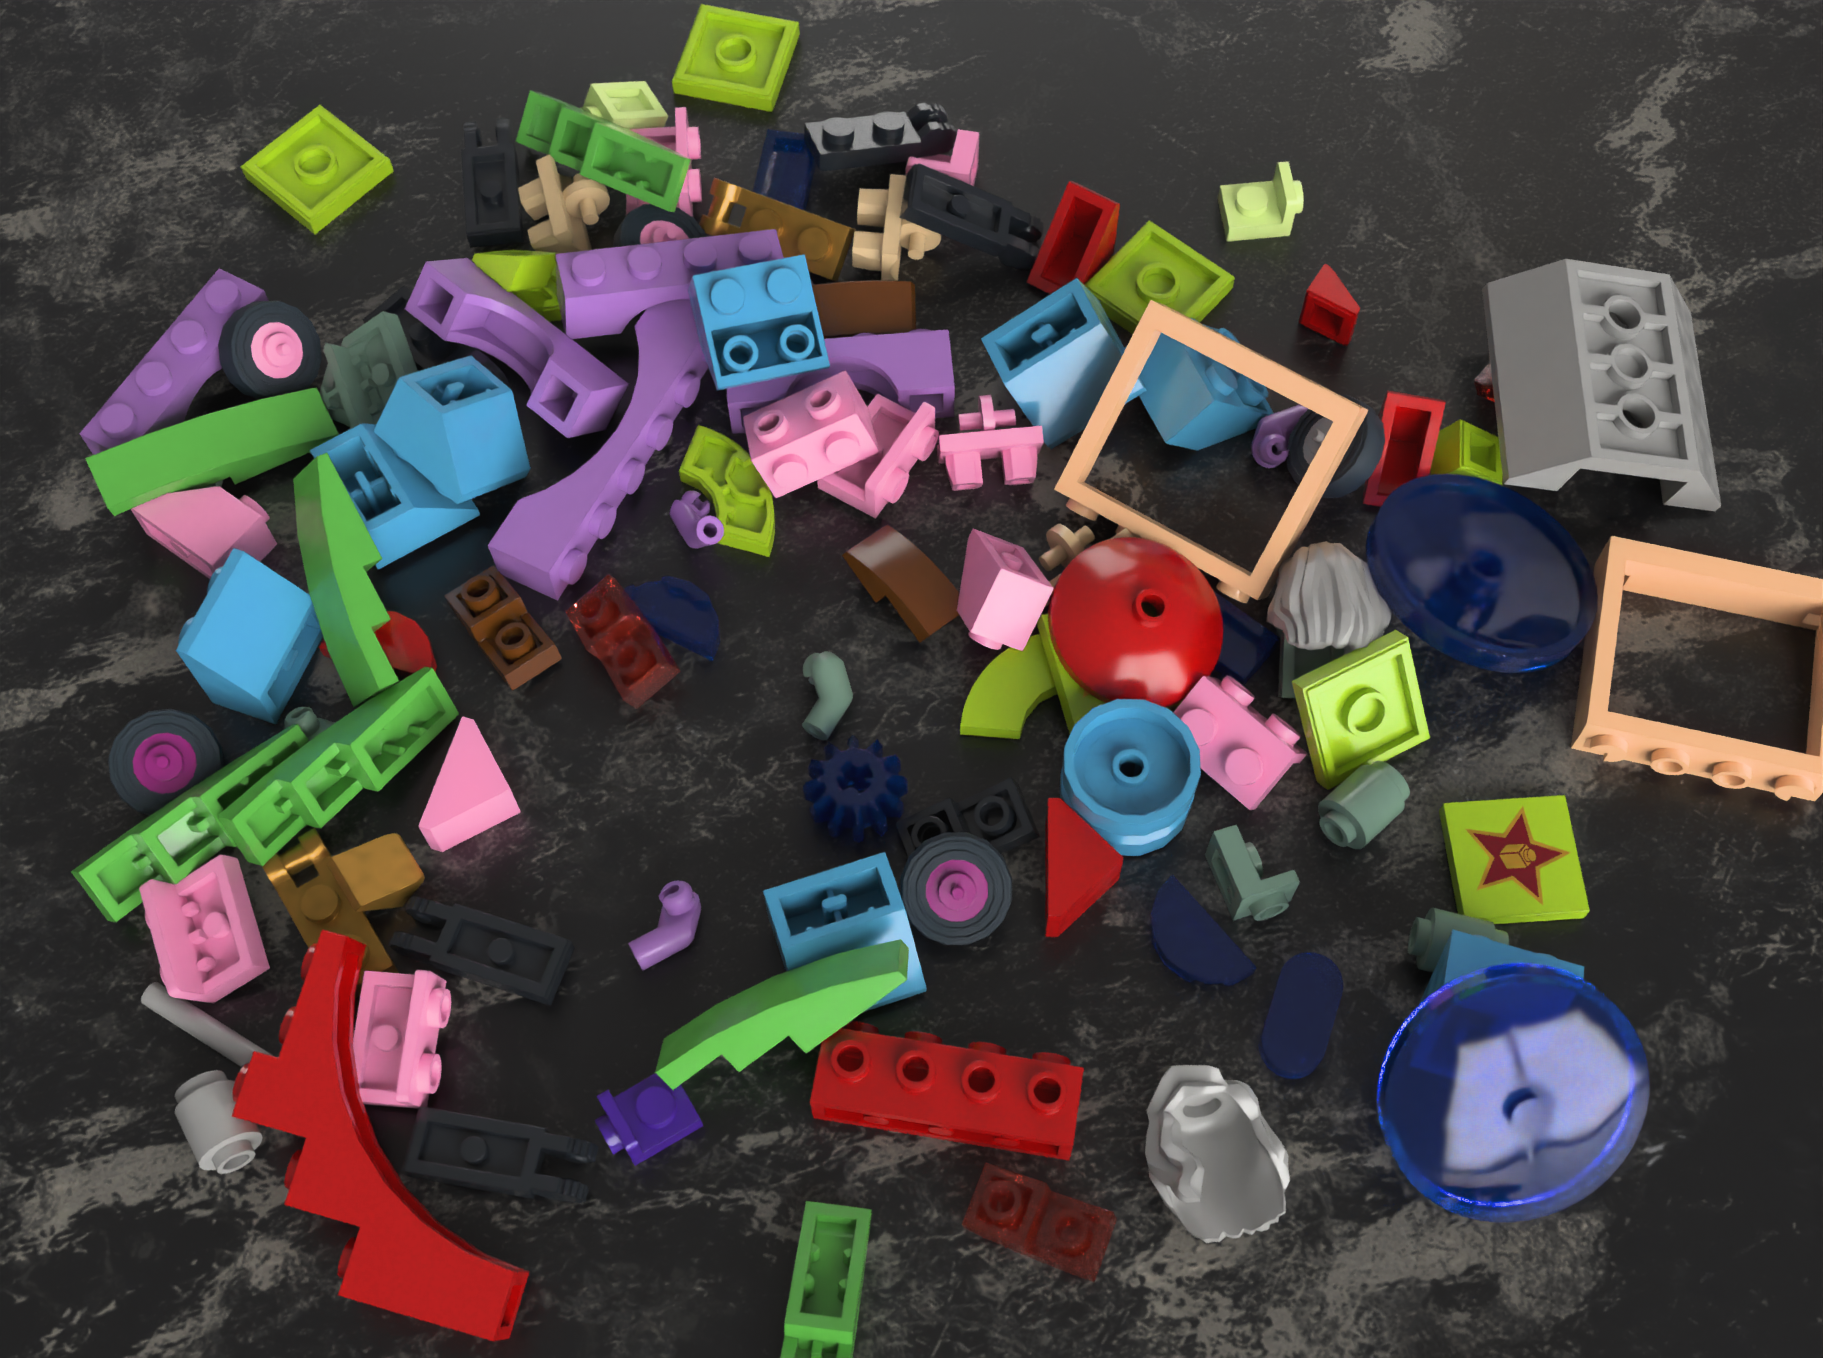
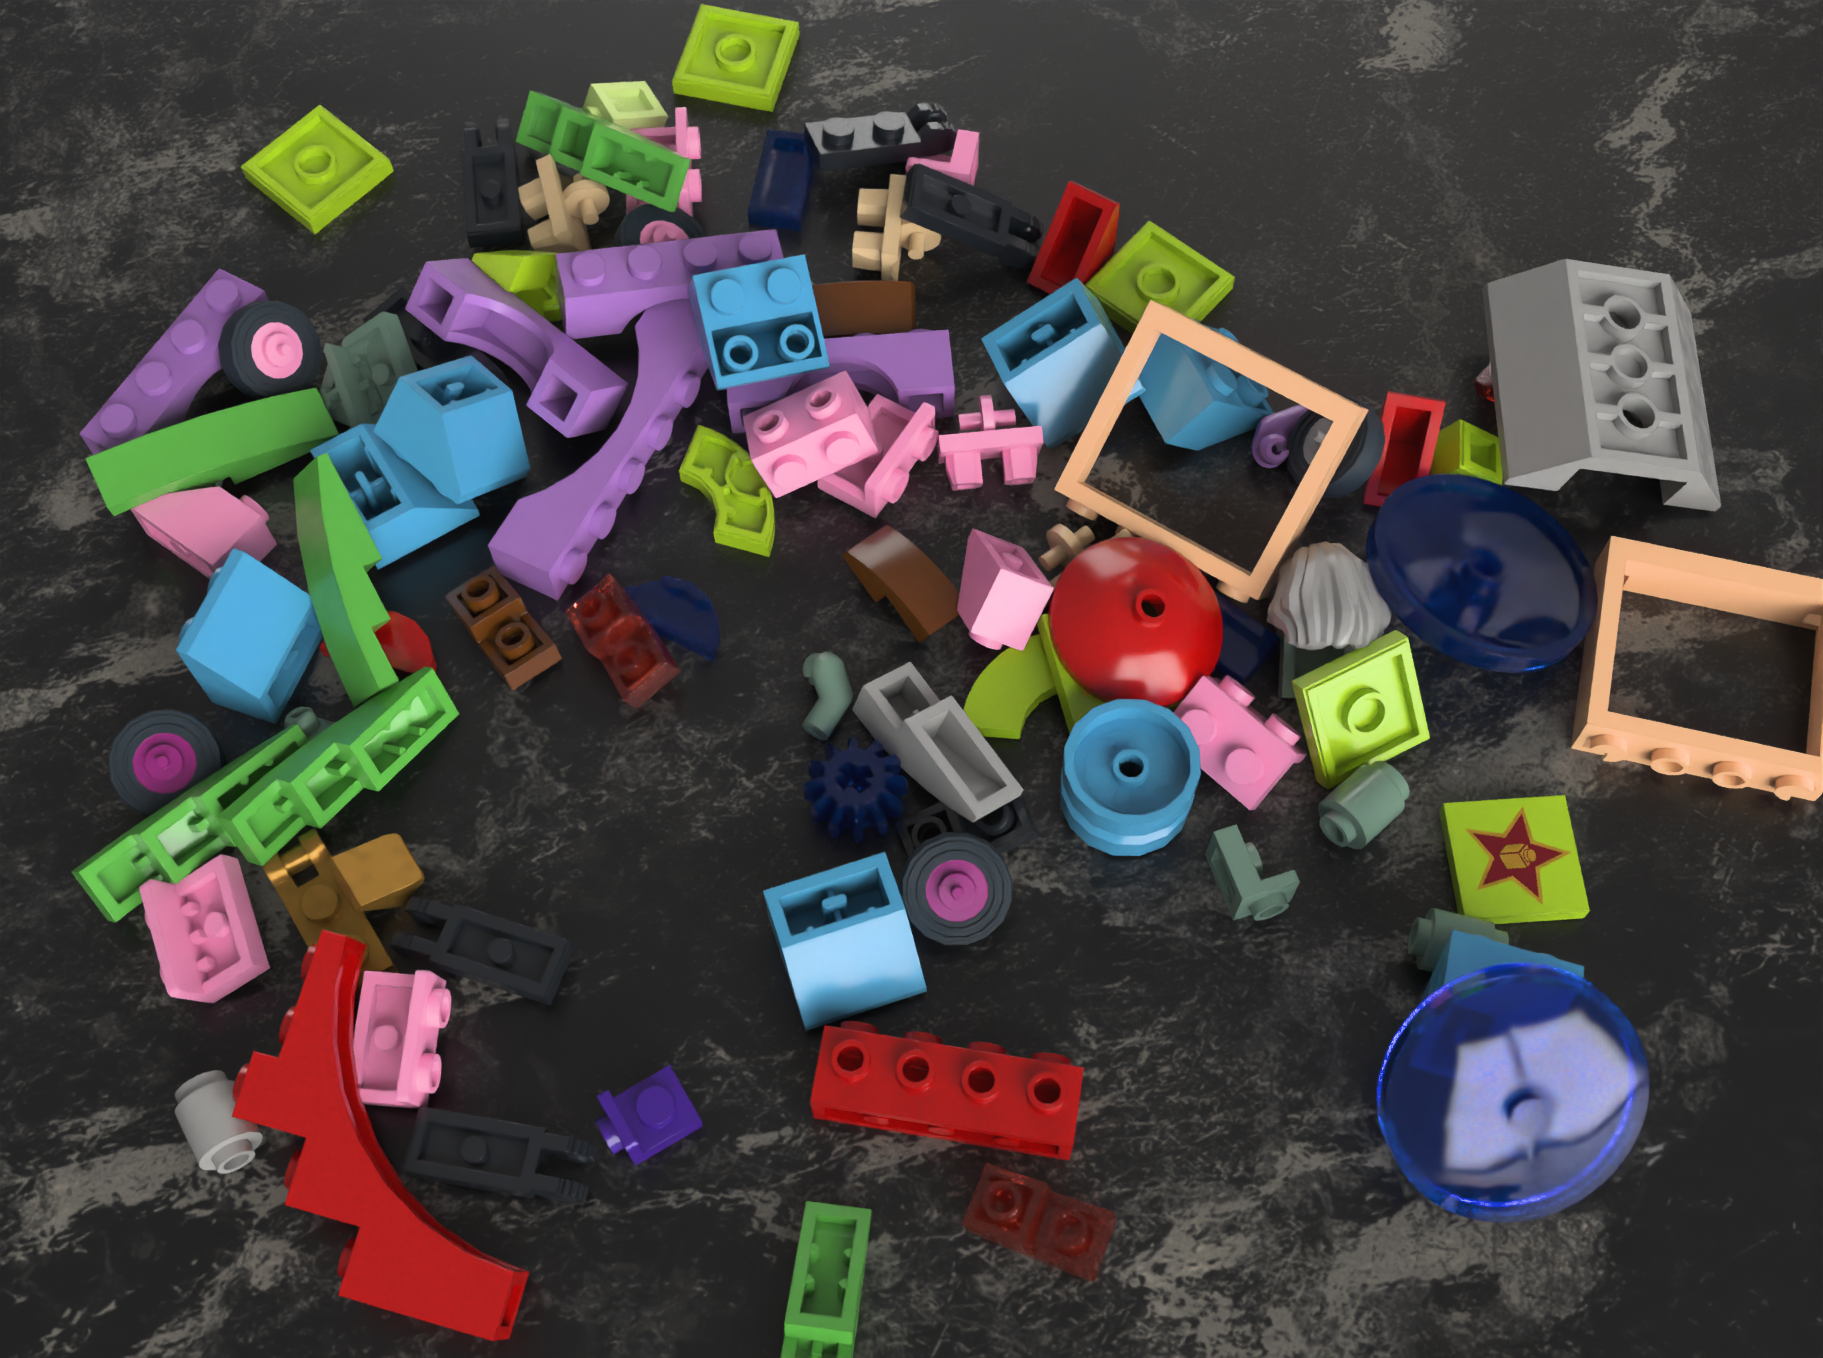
(200, 1025): light grey bar -> none
(467, 793): bright pink slope -> none
(675, 926): medium lavender arm -> none
(693, 523): medium lavender arm -> none
(798, 231): pearl gold plate -> none
(799, 1004): bright green slope -> none
(935, 743): none -> light grey slope
(1077, 866): red slope -> none
(1192, 941): clear blue tile -> none
(1214, 1154): light grey hair -> none
(1261, 207): yellowish green bracket -> none
(1301, 1015): clear blue tile -> none
(1329, 307): red slope -> none

